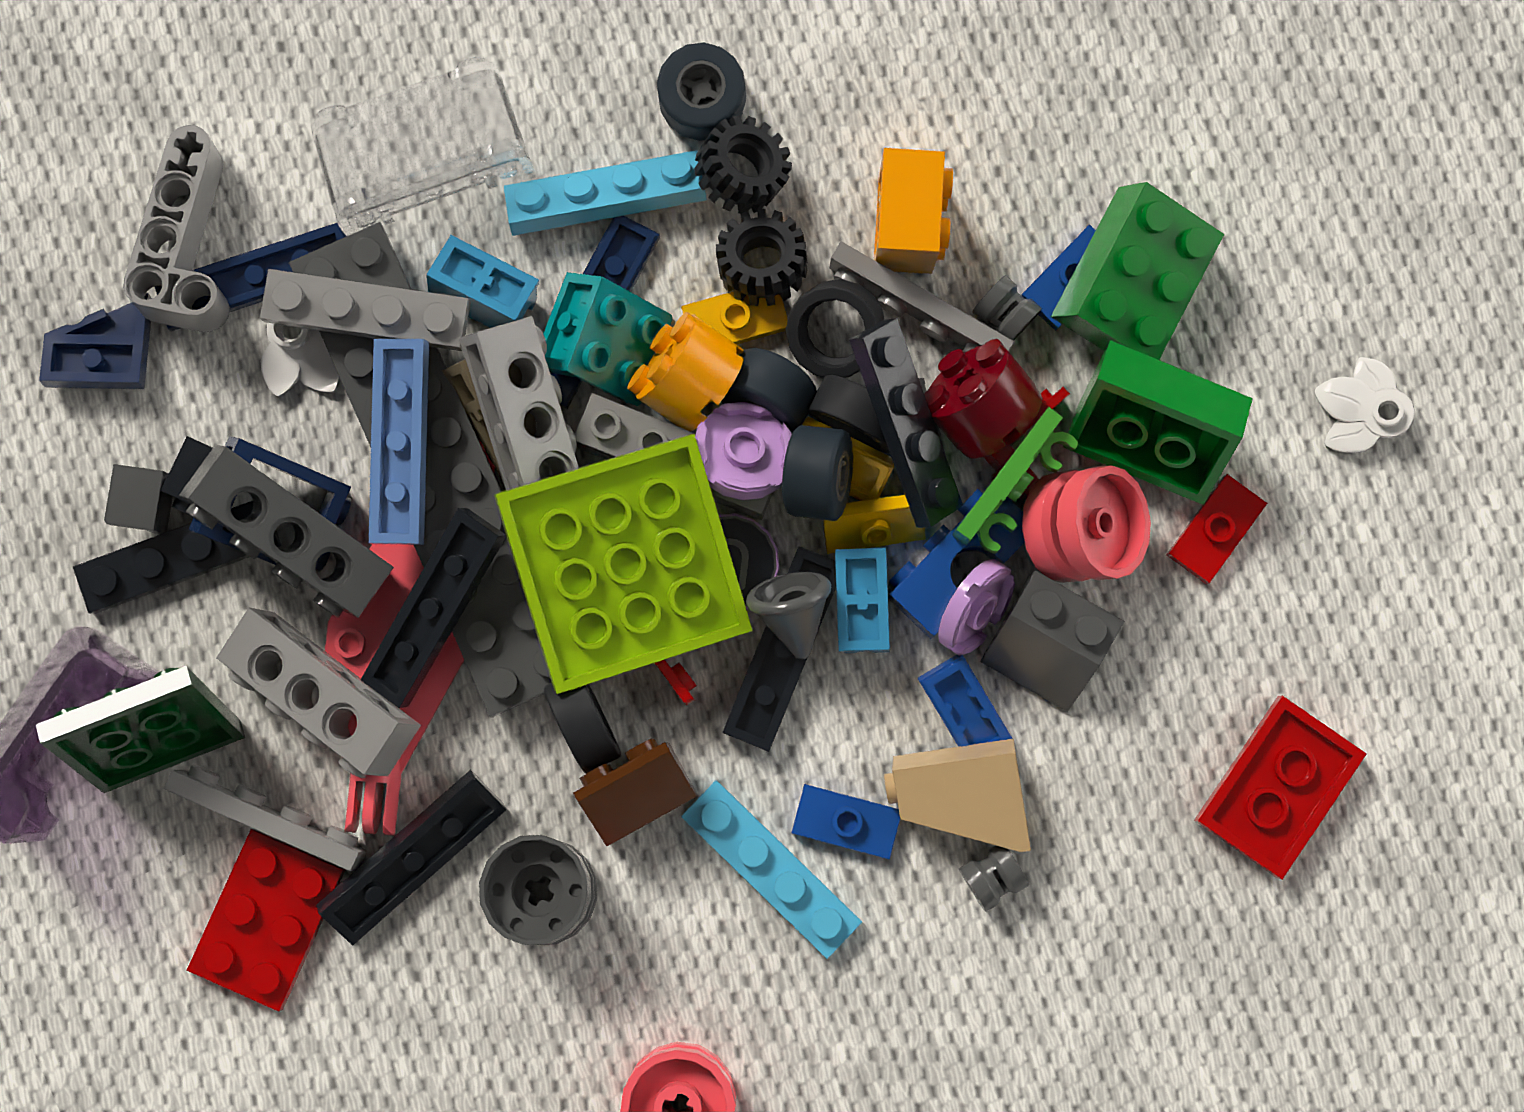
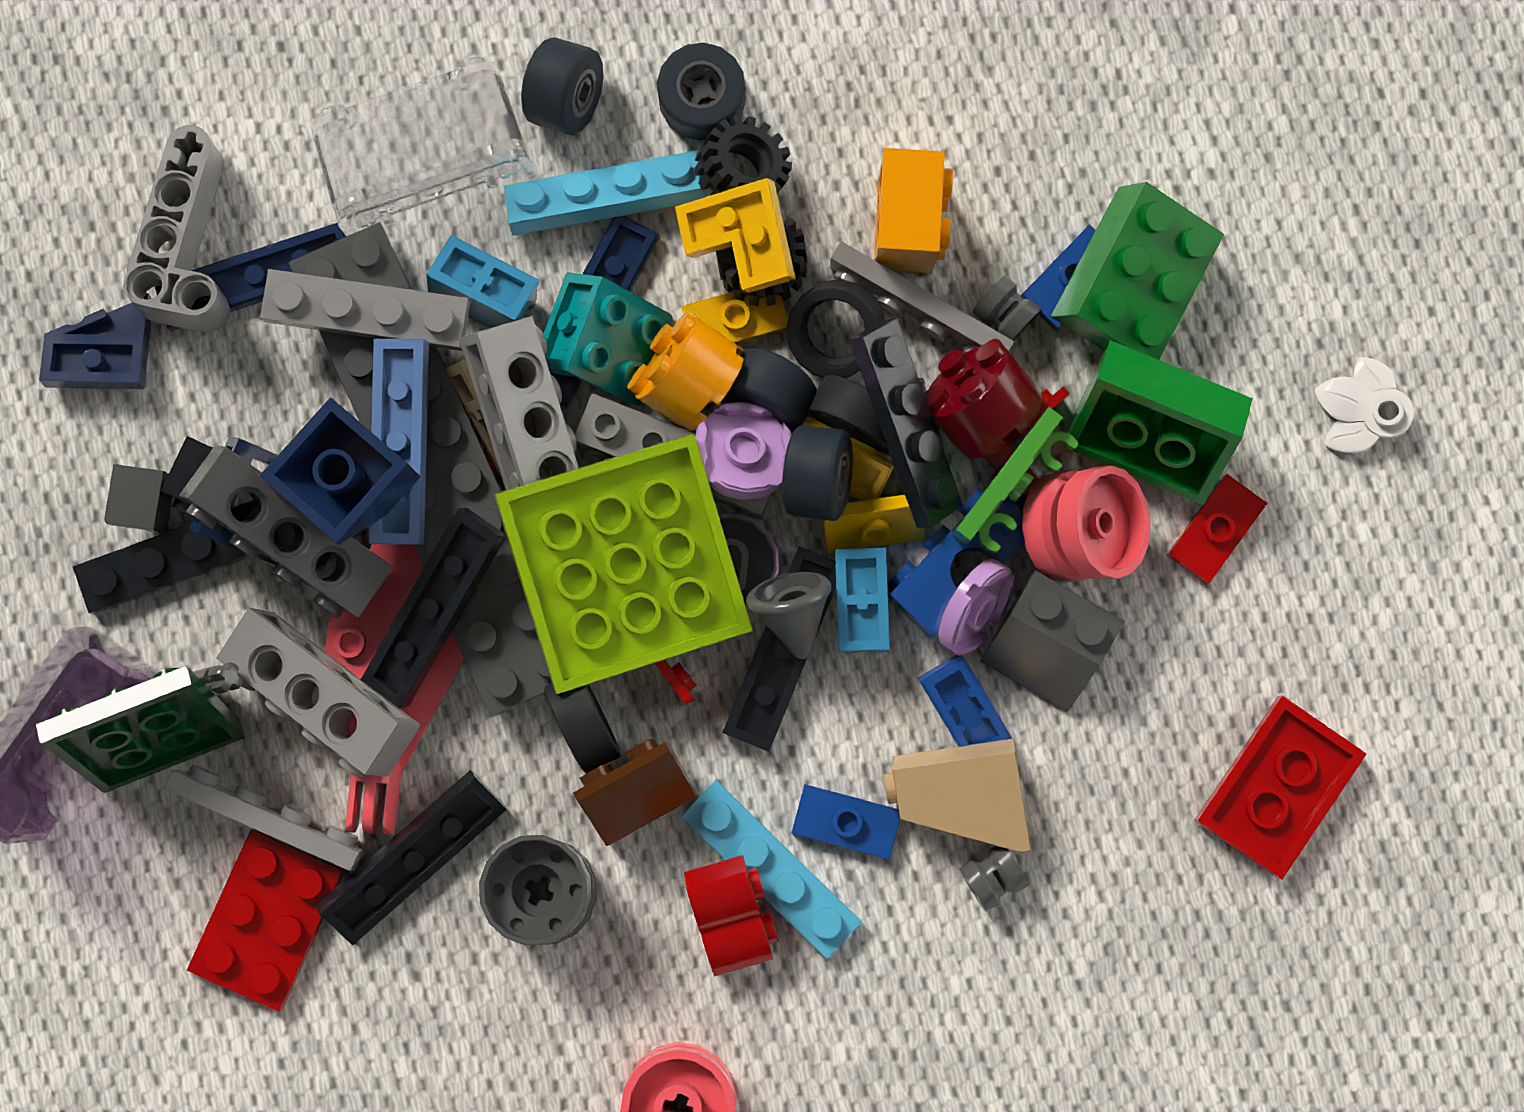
(220, 678): none -> dark grey axle
(297, 359): white plate -> none
(339, 473): none -> dark blue slope
(562, 86): none -> black wheel
(729, 914): none -> red brick
(747, 221): none -> yellow plate

